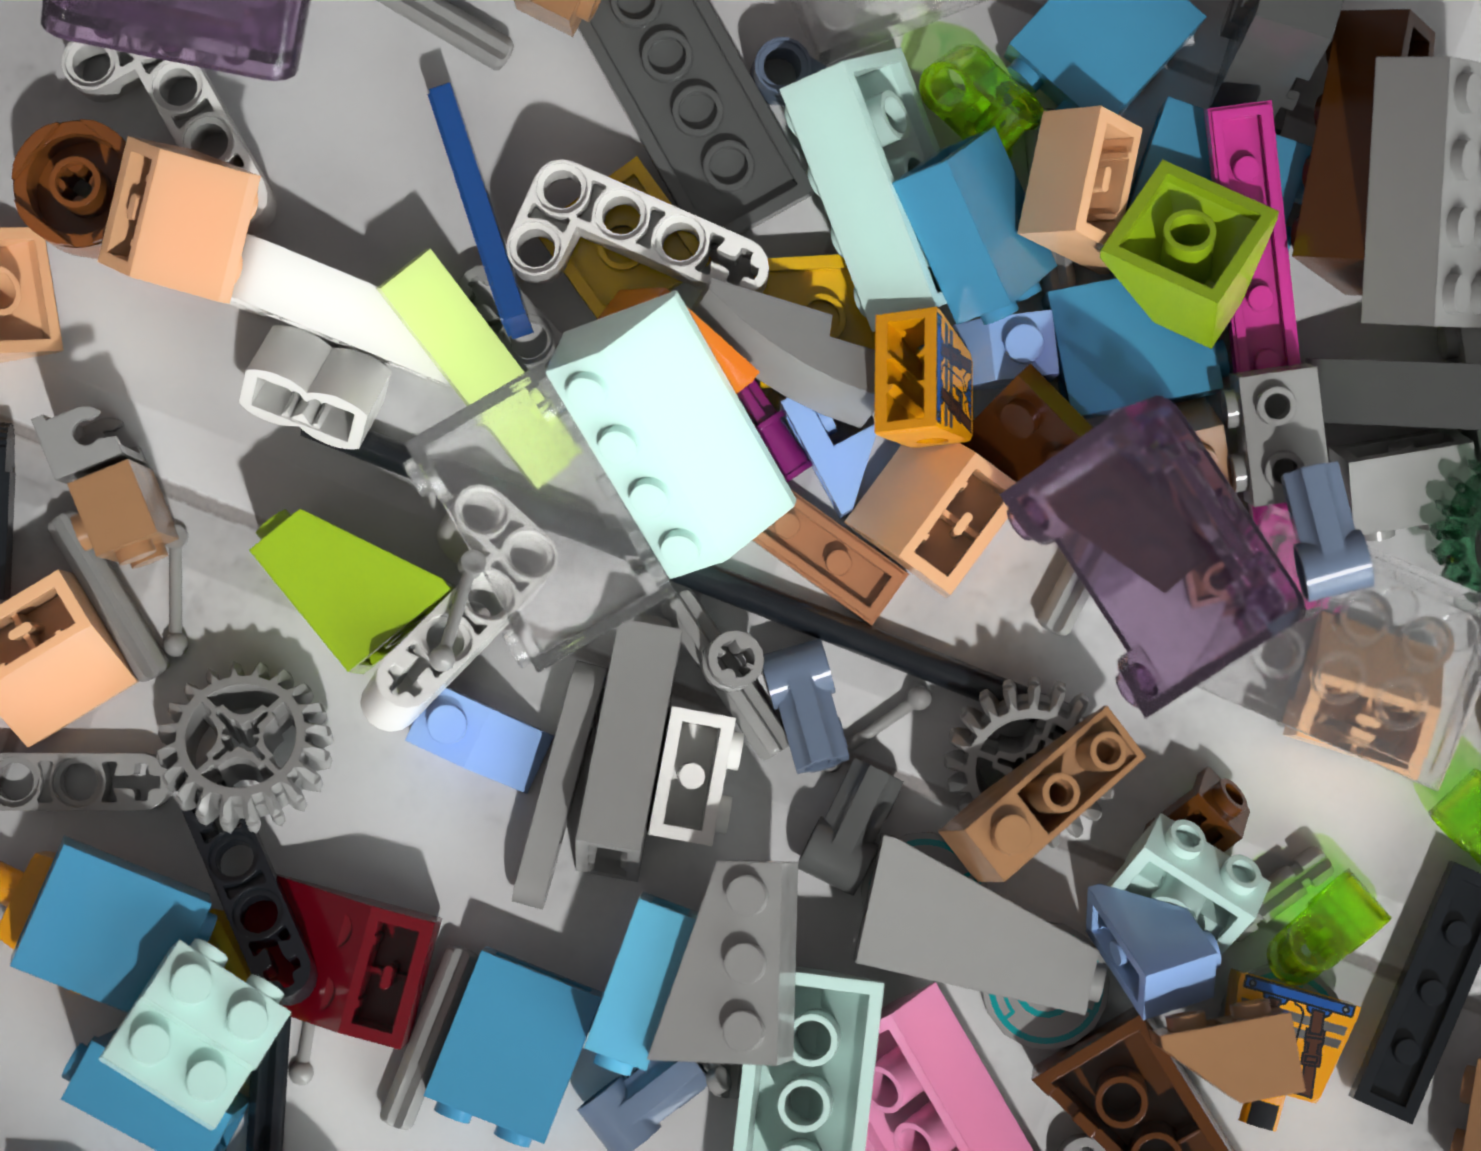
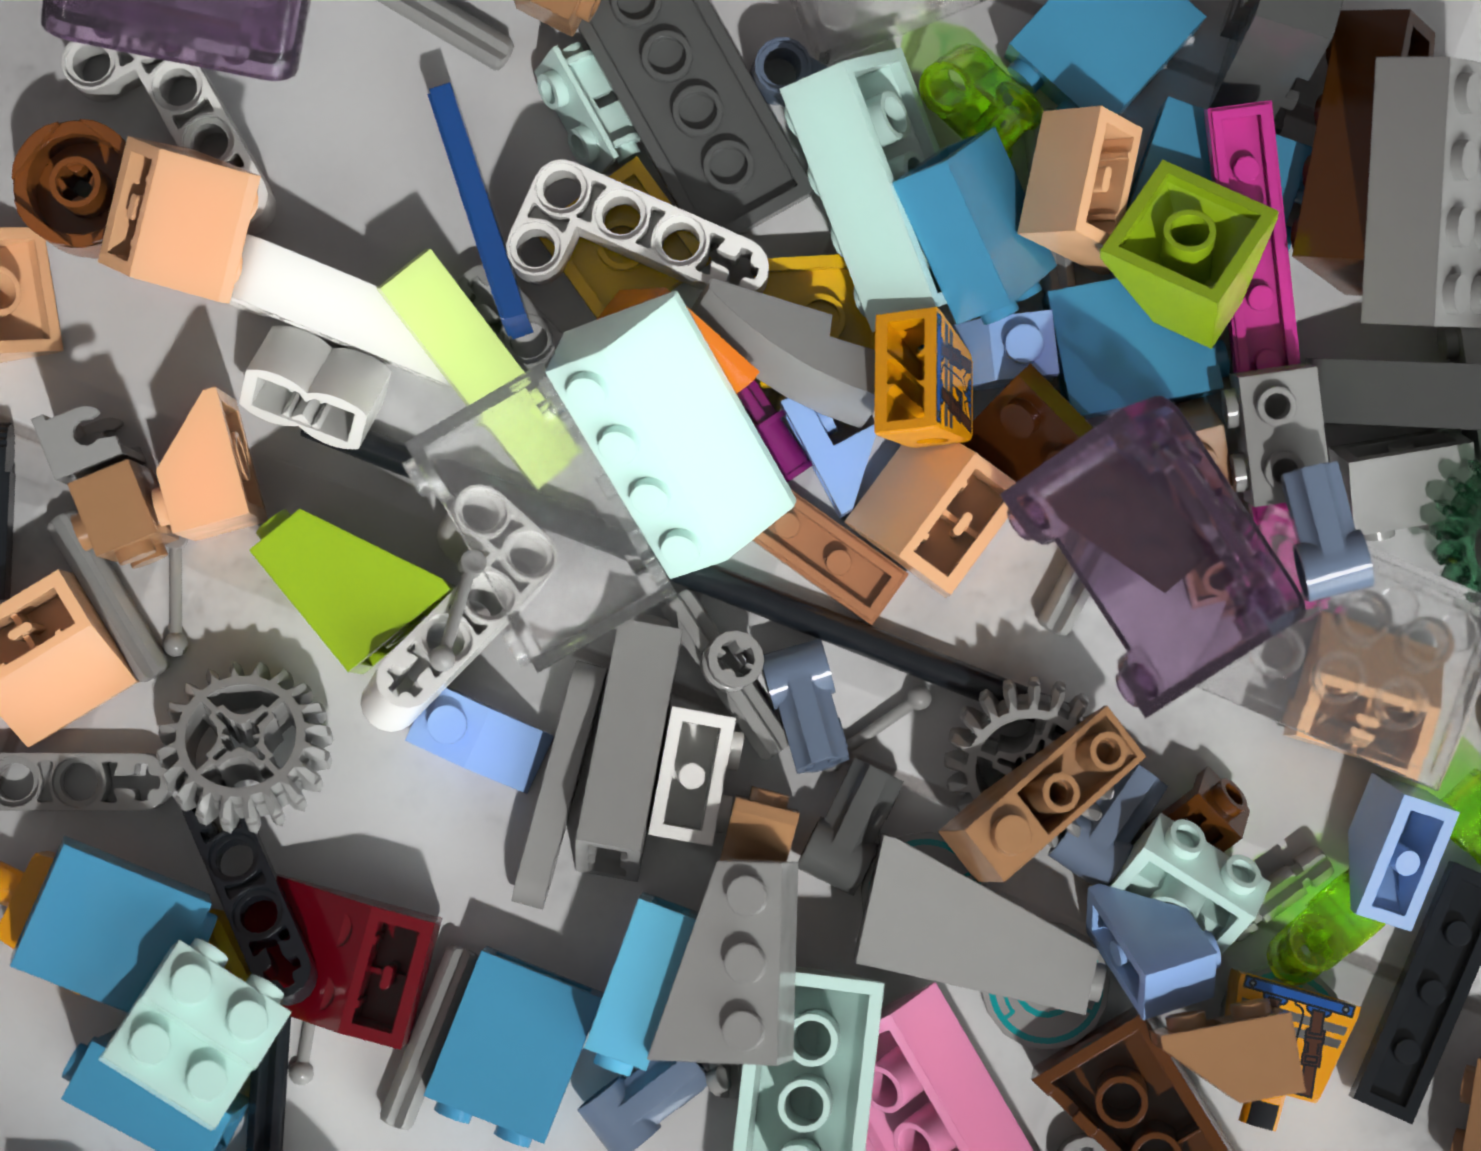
(209, 473): none -> light nougat slope
(570, 85): none -> light aqua hinge
(760, 827): none -> medium nougat slope
(1107, 842): none -> sand blue piece
(1396, 849): none -> light blue slope

